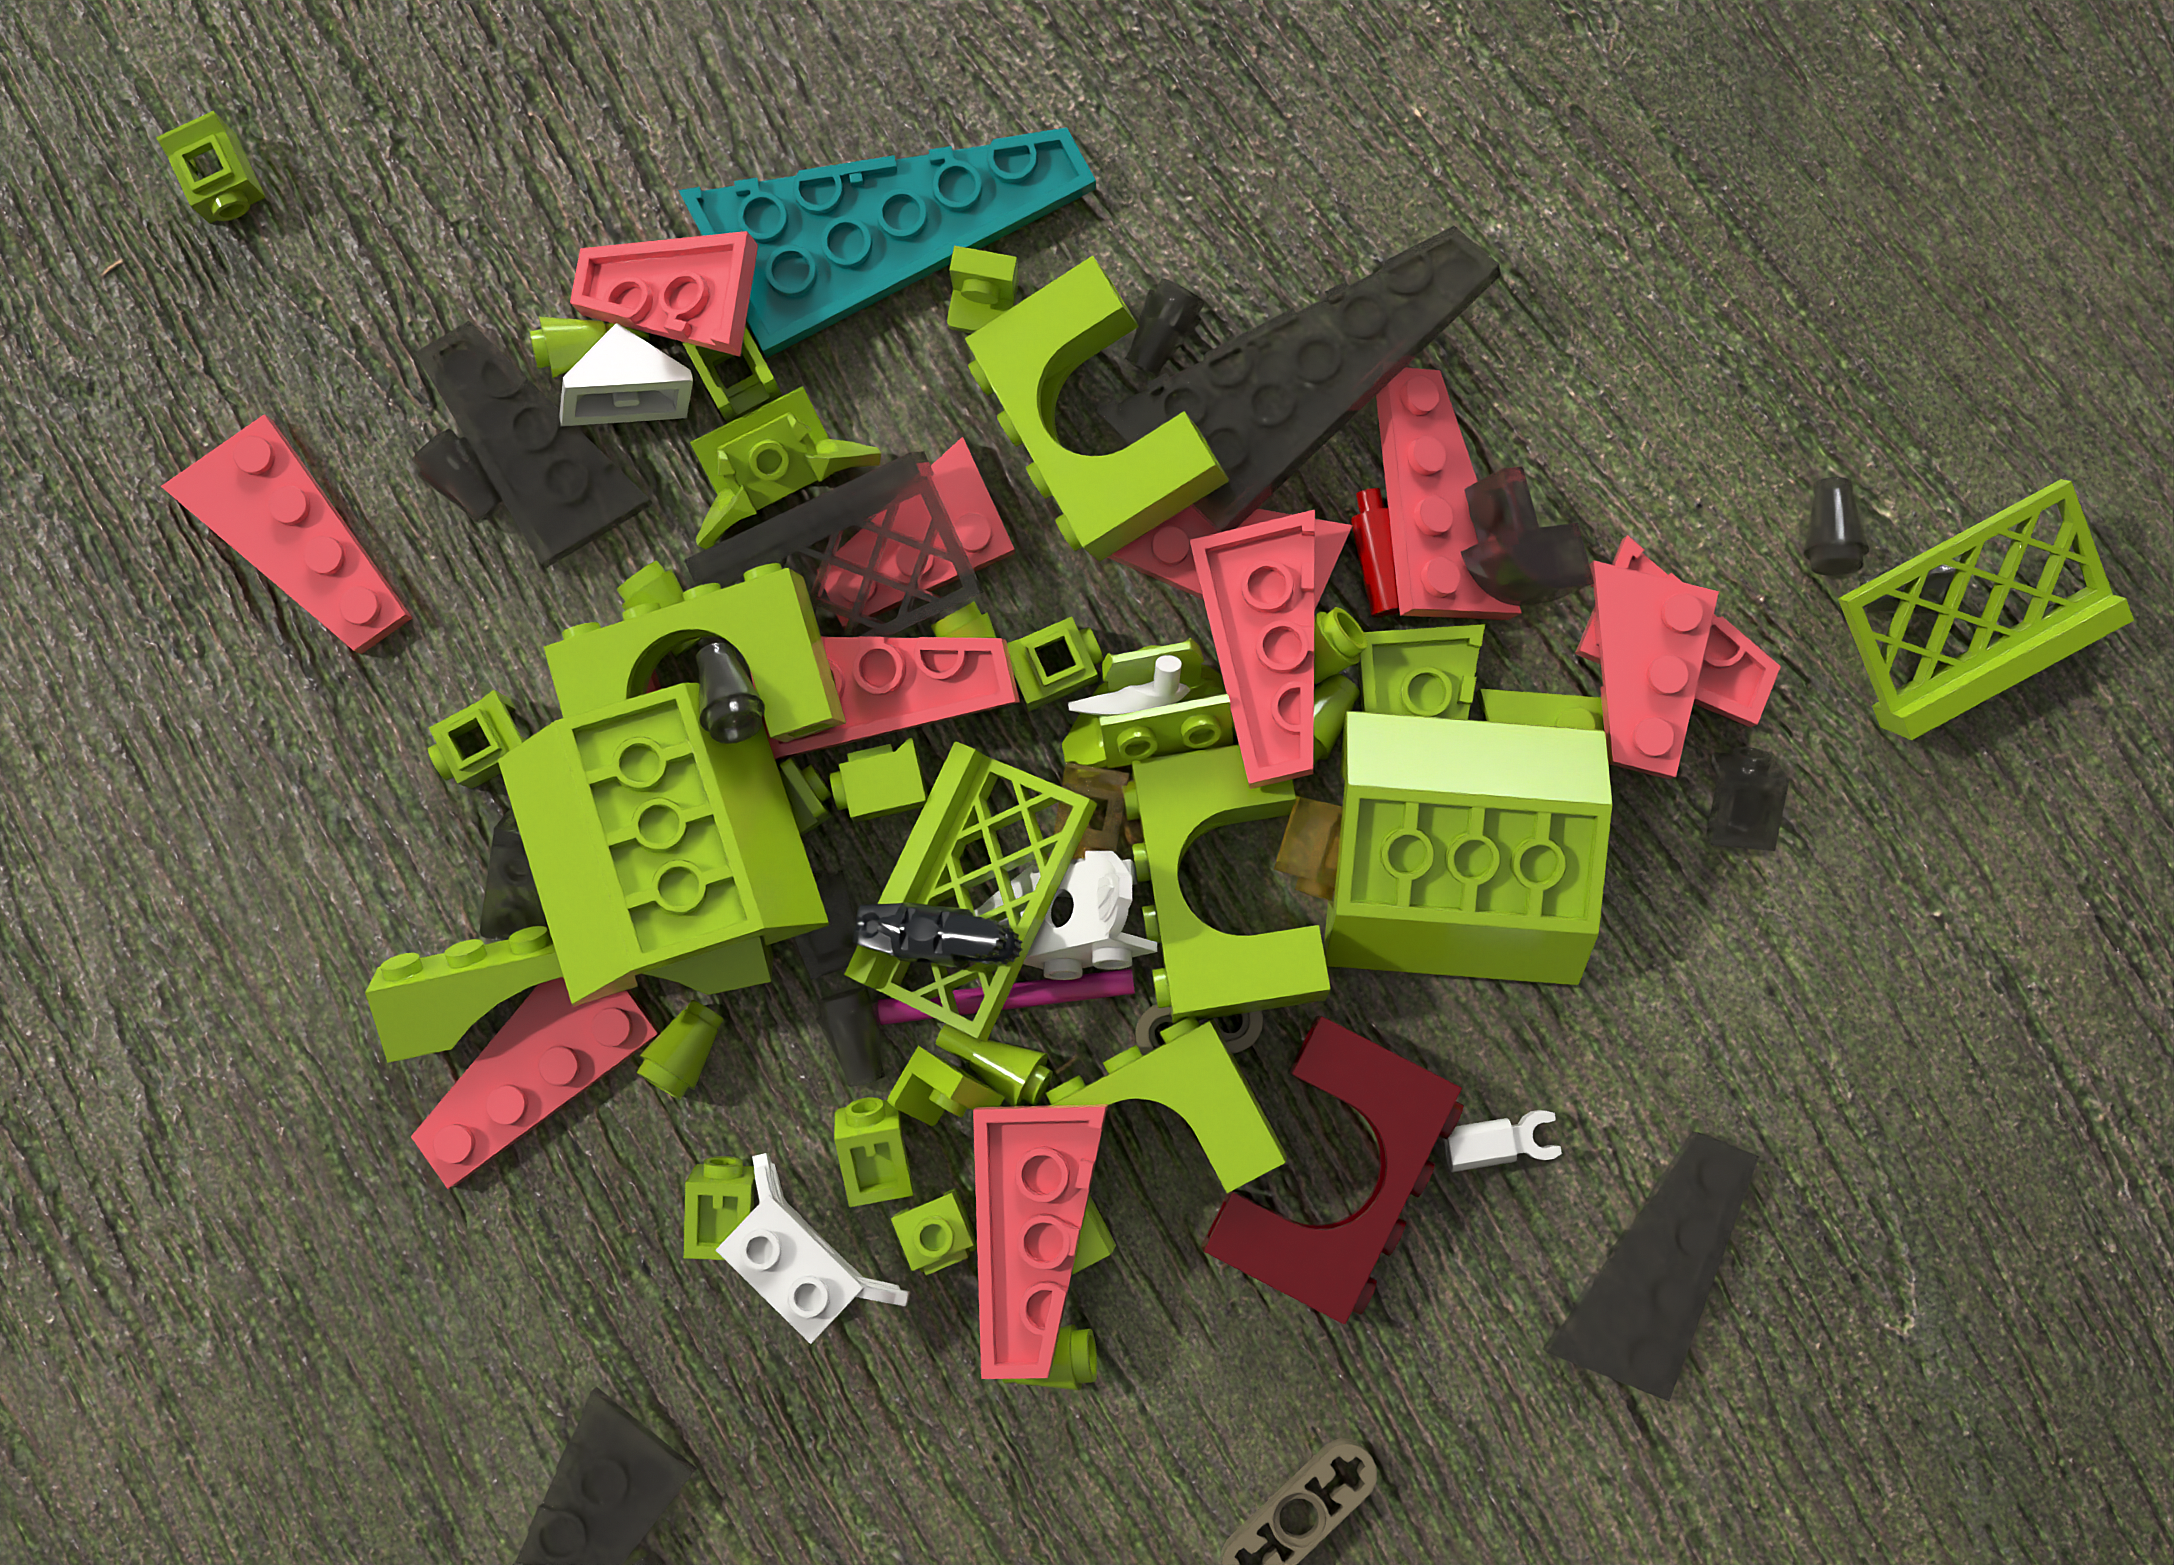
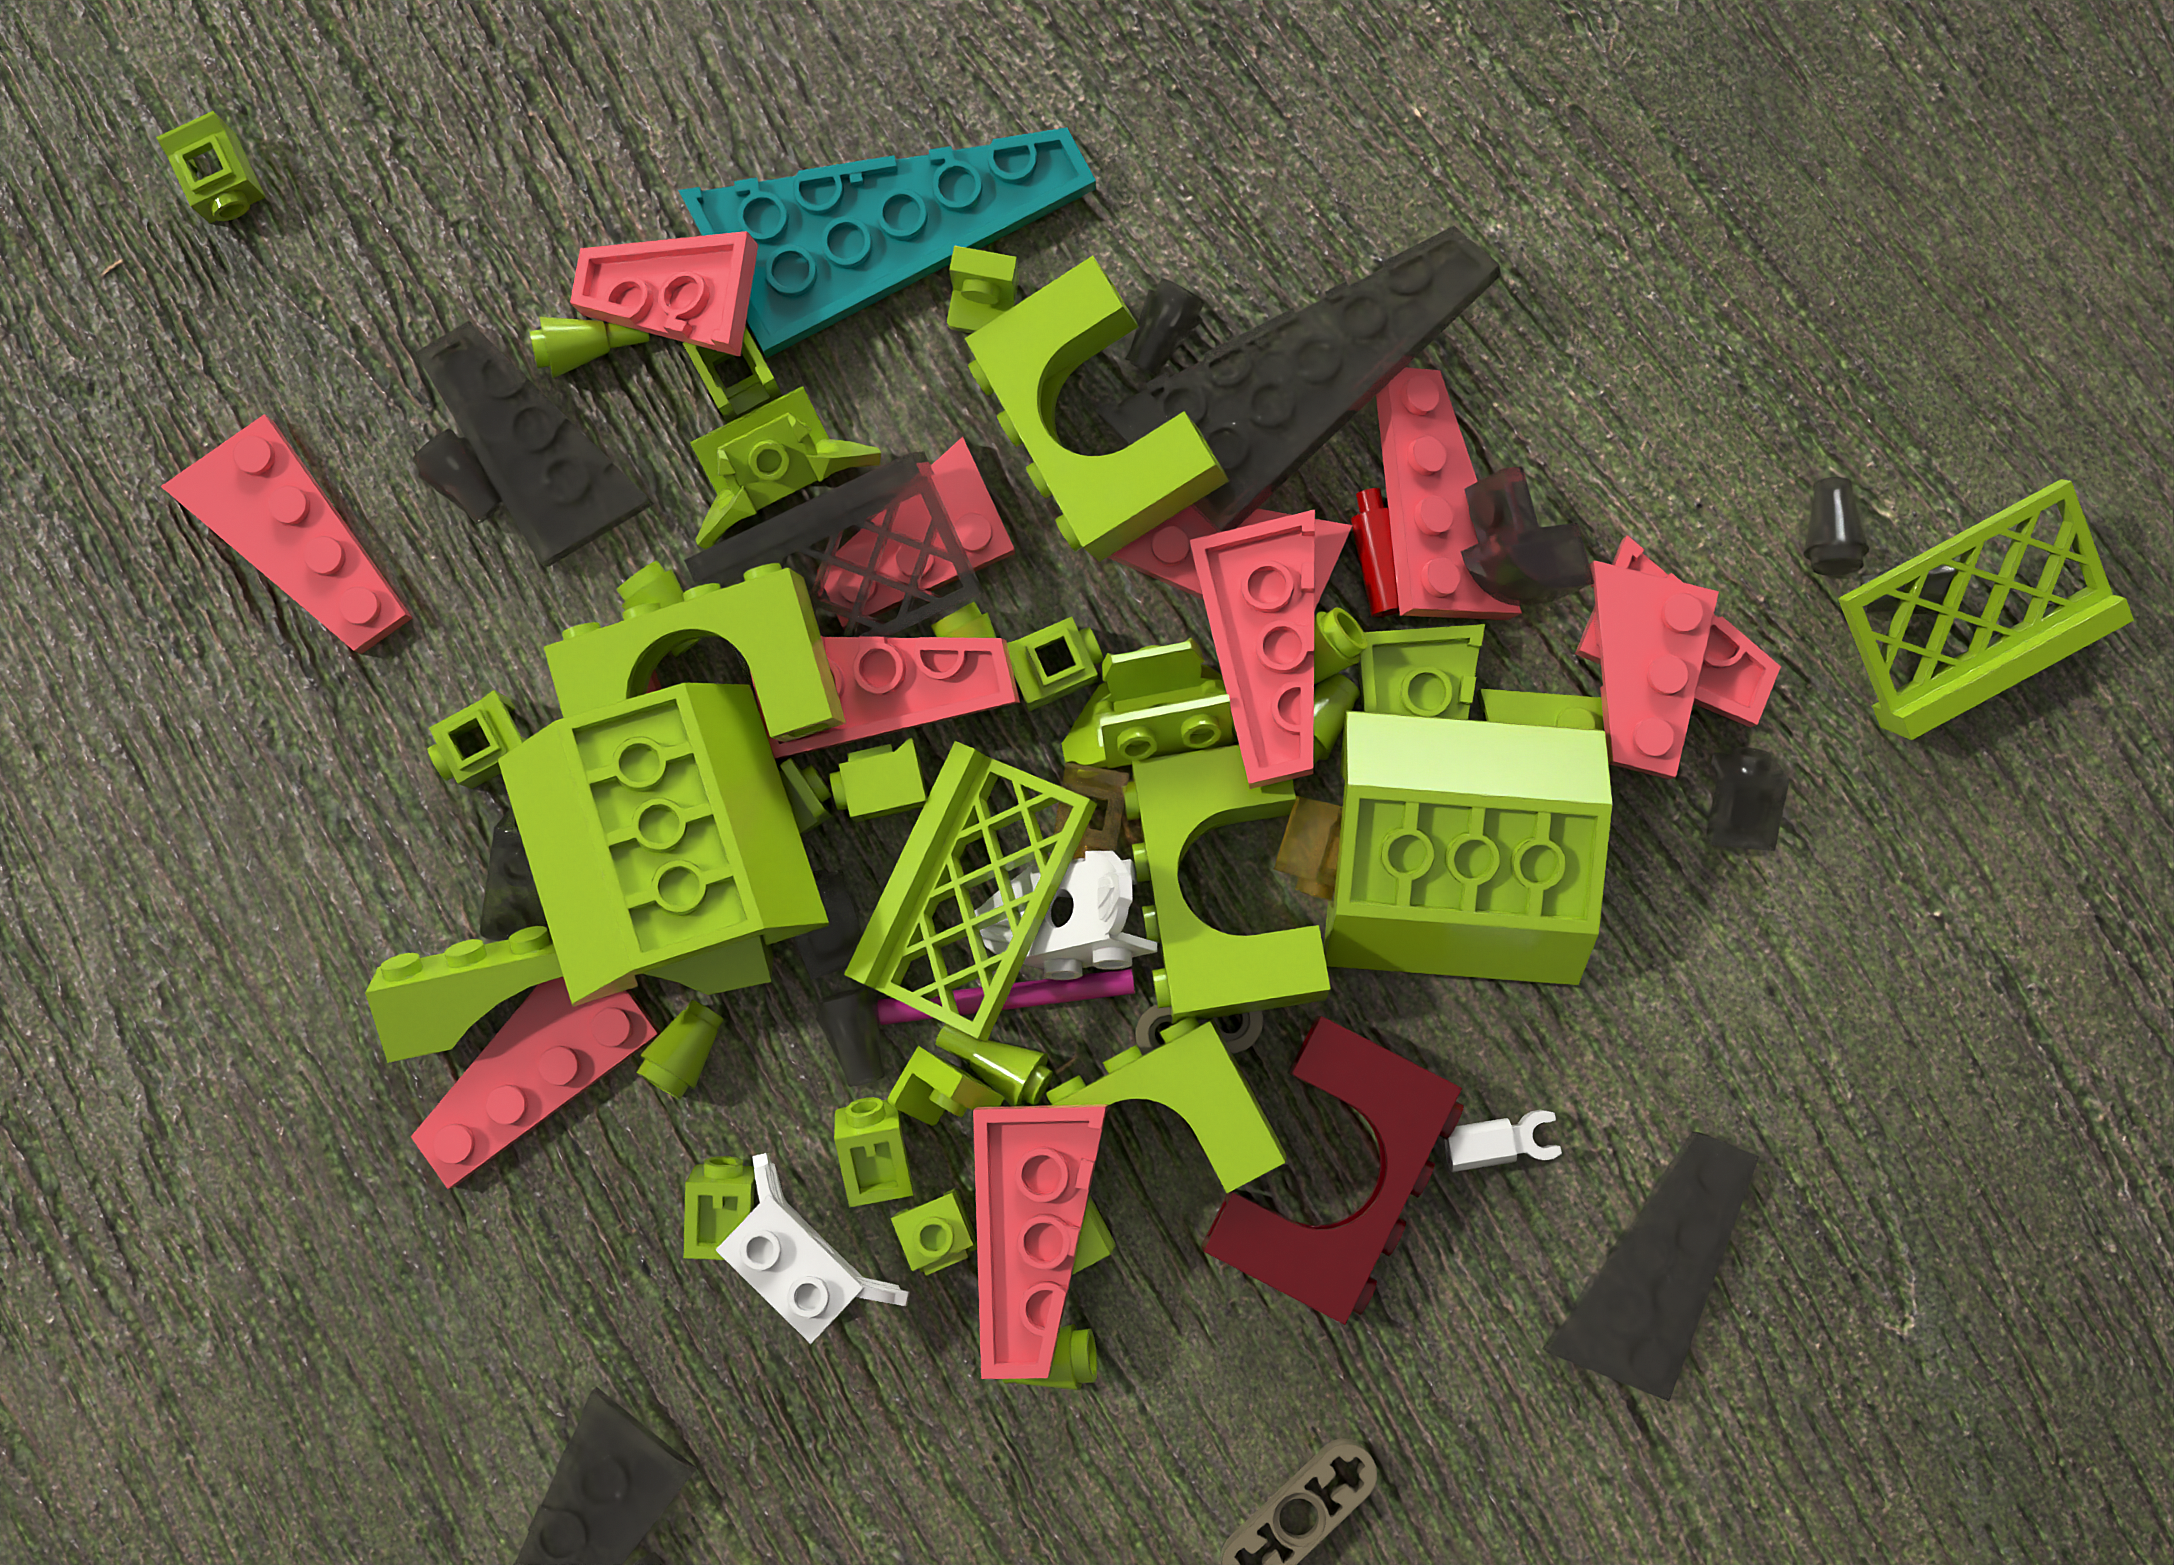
(624, 382): white slope -> none
(727, 697): clear smoke cone -> none
(934, 935): black hinge -> none
(1161, 692): white bar -> none

